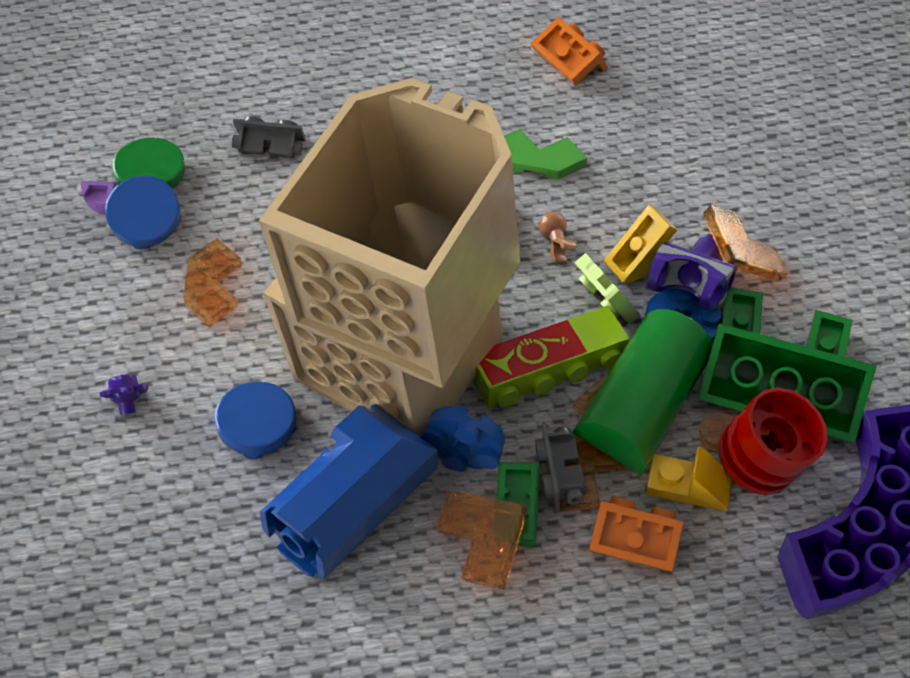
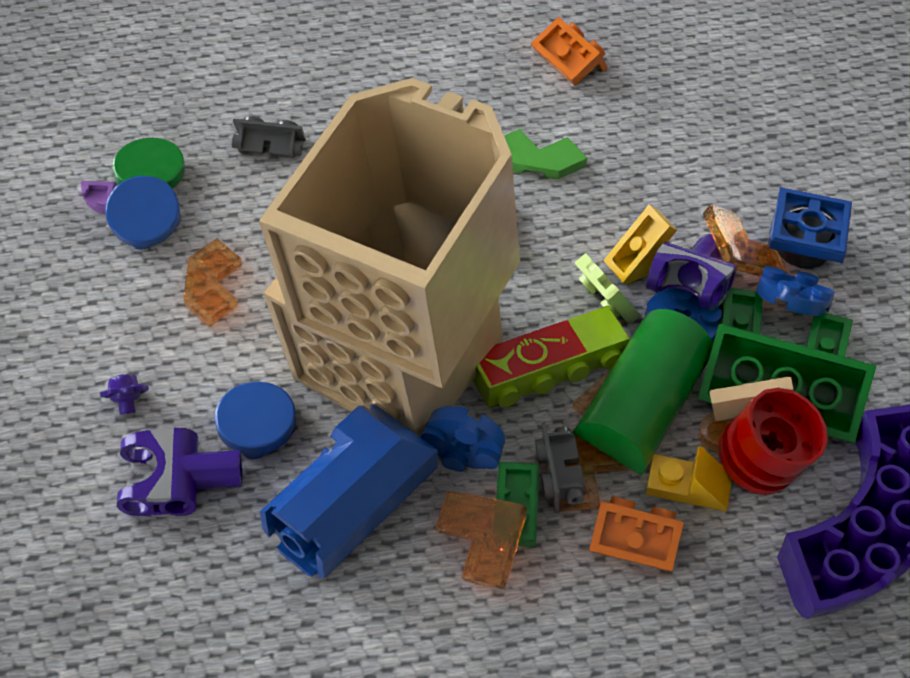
(177, 472): none -> dark purple connector
(553, 227): nougat arm -> none
(730, 401): none -> tan tile
(798, 291): none -> blue plate
(807, 235): none -> blue piece

